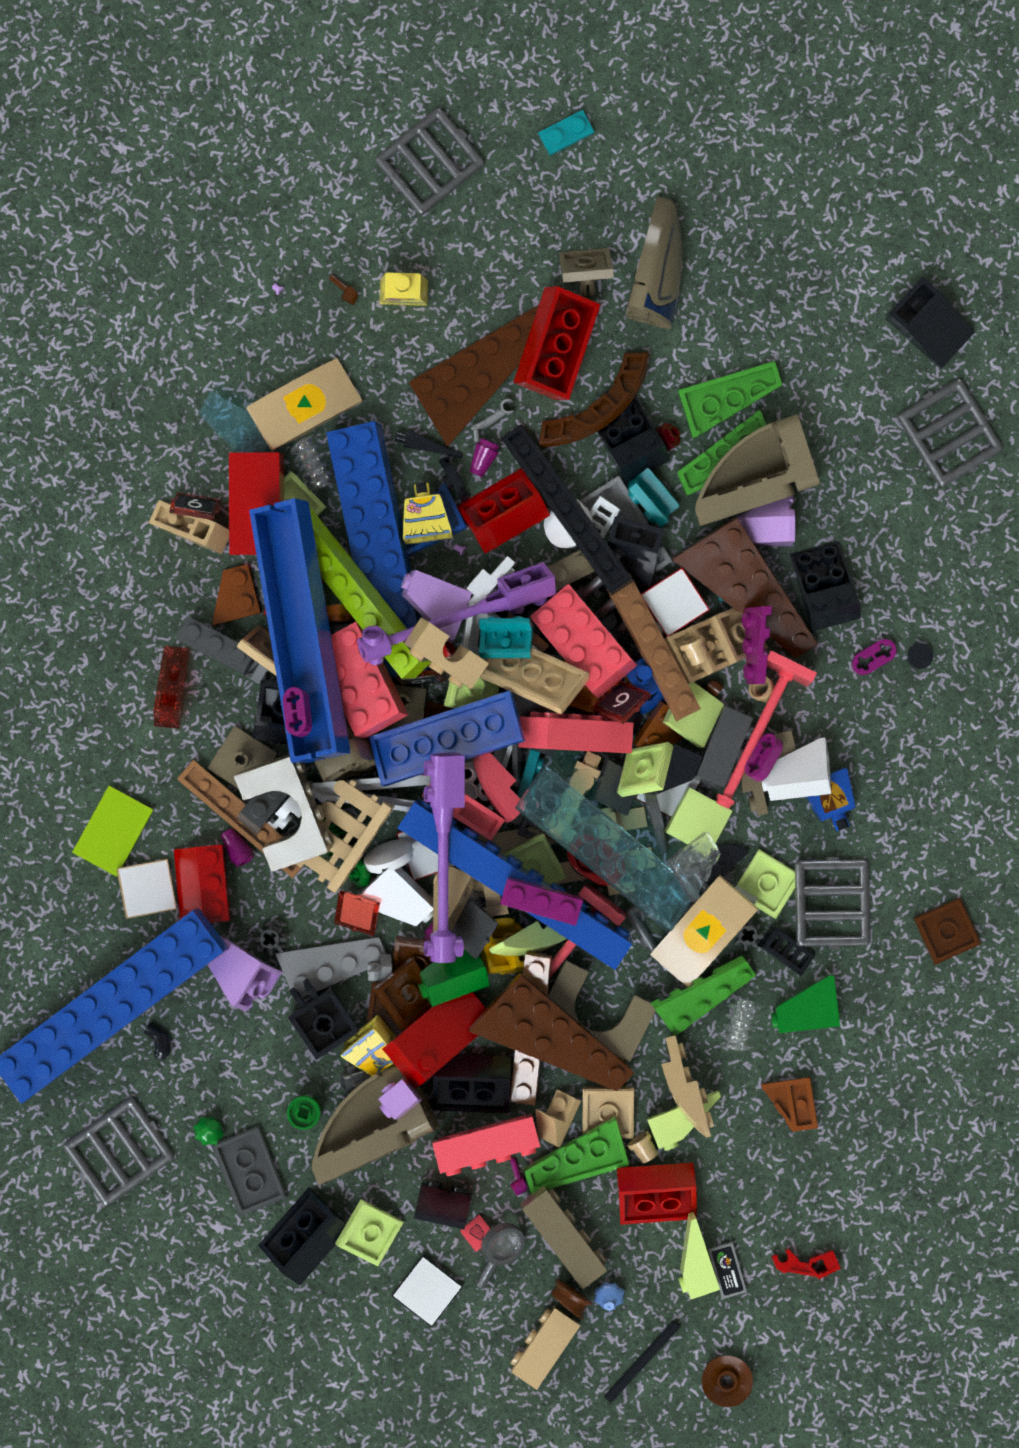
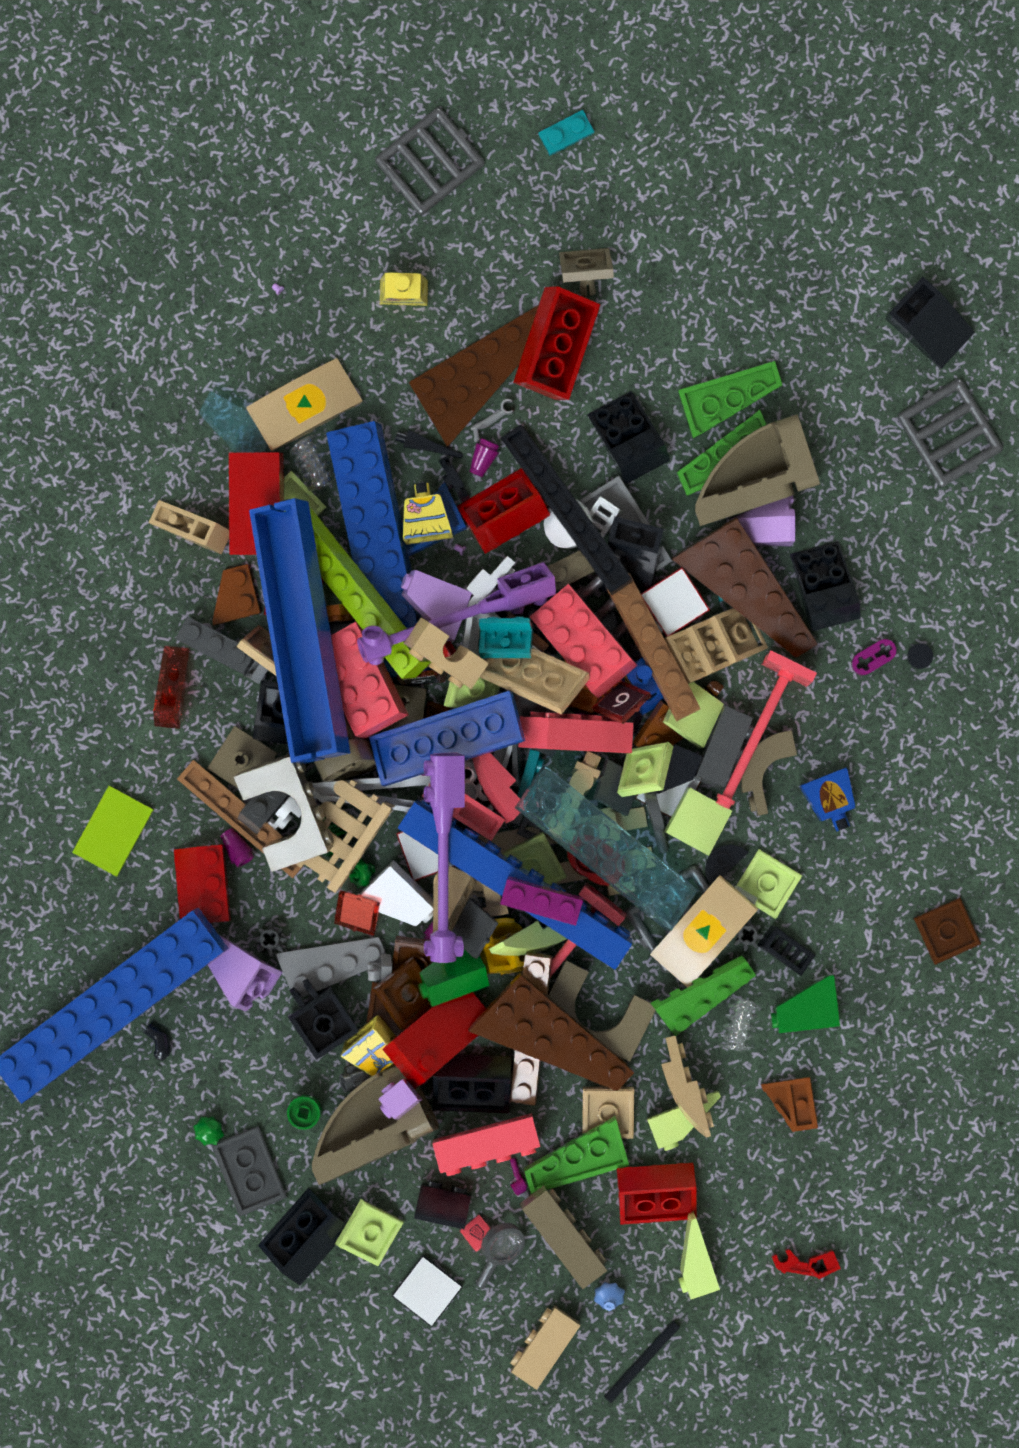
(126, 1183): flat silver bar -> none
(146, 888): white tile -> none
(194, 506): piece -> none
(296, 712): magenta beam -> none
(349, 294): reddish brown hand -> none
(389, 855): white tile -> none
(556, 1121): tan slope -> none
(570, 1298): reddish brown piece -> none
(604, 409): reddish brown tile -> none
(643, 1147): tan piece -> none
(652, 496): teal bracket -> none
(658, 269): dark tan panel -> none
(669, 435): dark red plate -> none
(694, 864): clear wing -> none
(695, 650): tan piece -> none
(727, 1270): tile -> none
(730, 1394): reddish brown dish -> none
(753, 645): magenta wing -> none
(757, 690): tan piece -> none
(763, 757): magenta beam -> none
(800, 773): white slope -> none
(802, 891): flat silver bar -> none

